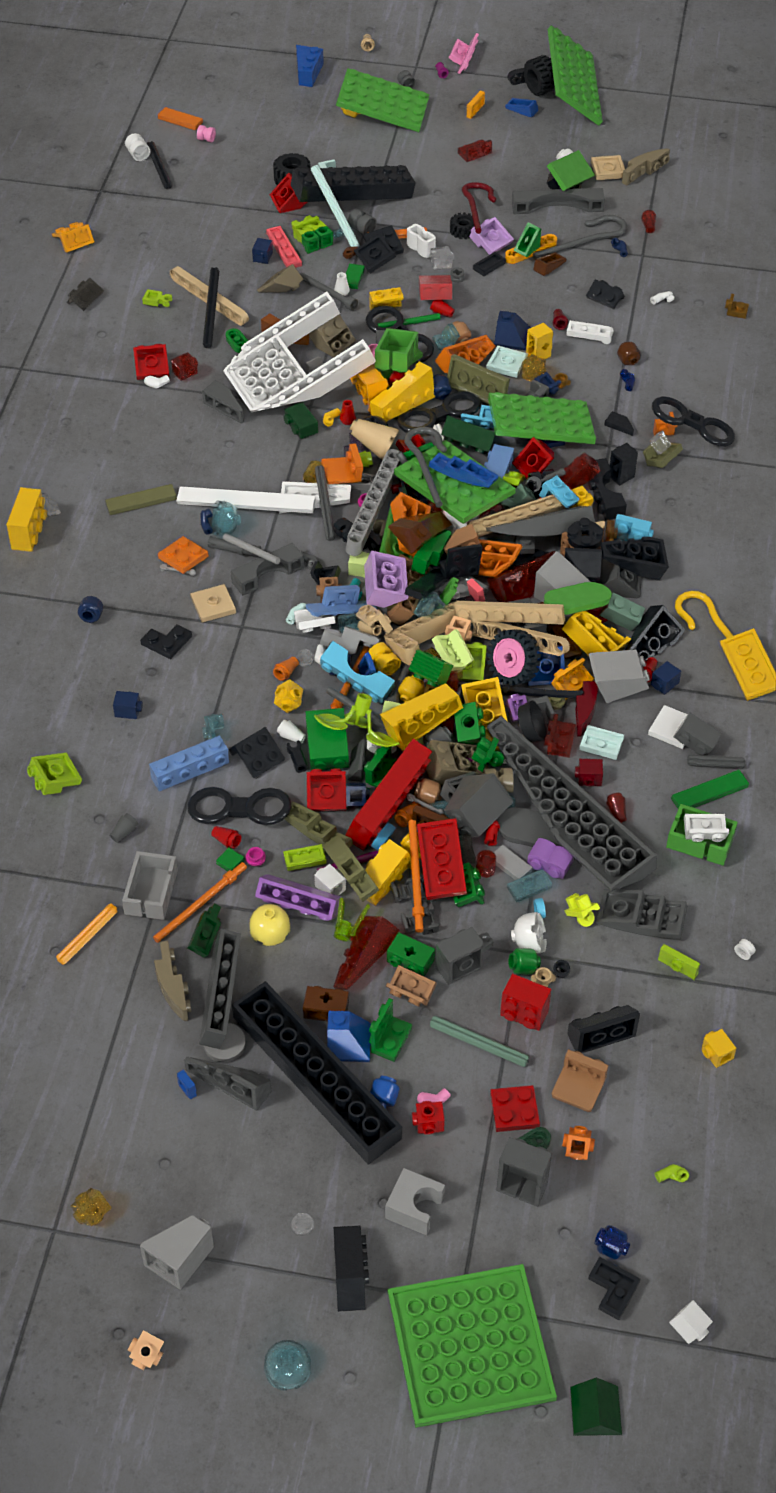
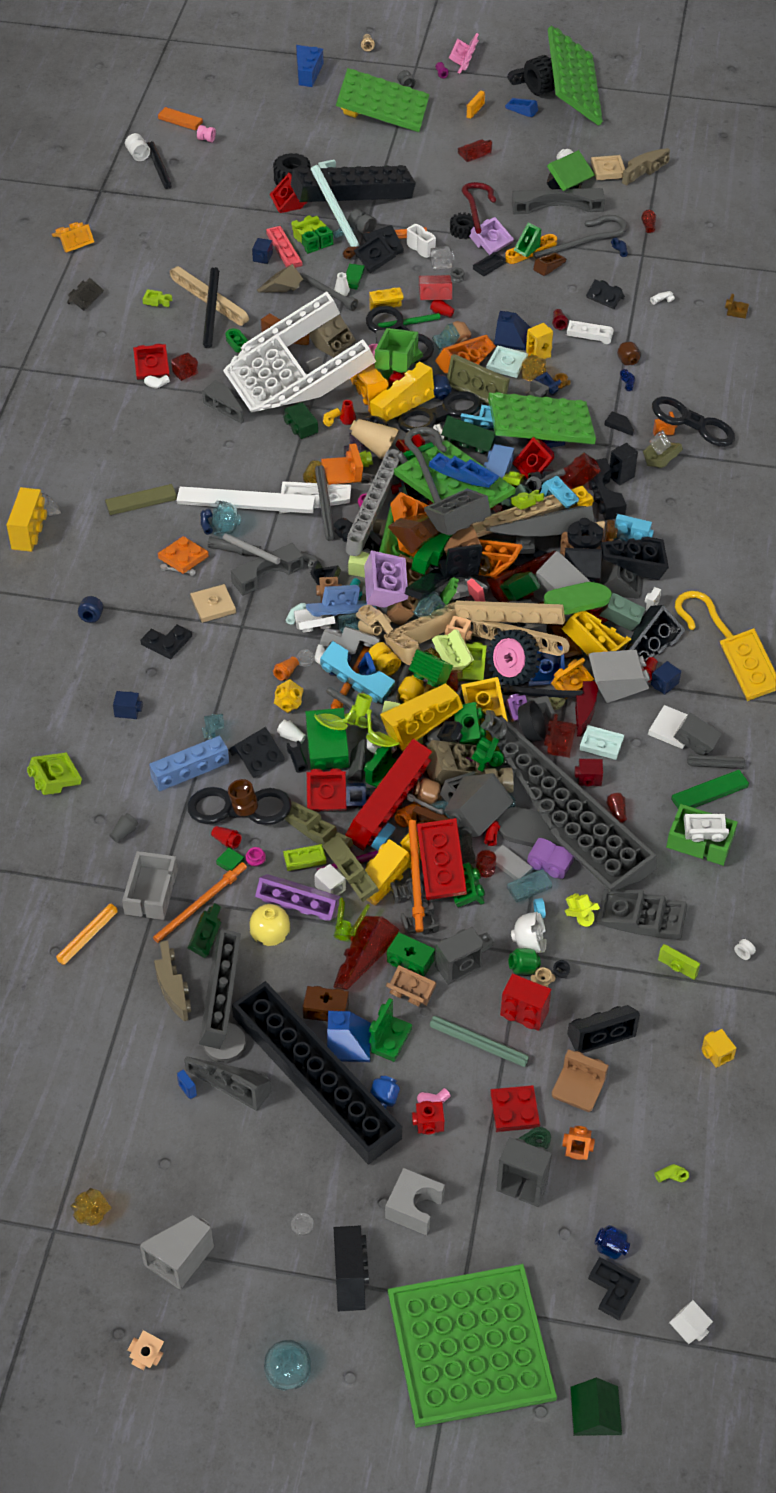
(243, 797): none -> reddish brown wheel
(450, 731): none -> black tile
(458, 511): none -> dark grey slope
(486, 565): none -> dark brown arm
(494, 724): none -> dark grey piece
(520, 585): none -> dark green slope
(525, 500): none -> lime plate
(653, 598): none -> white plate

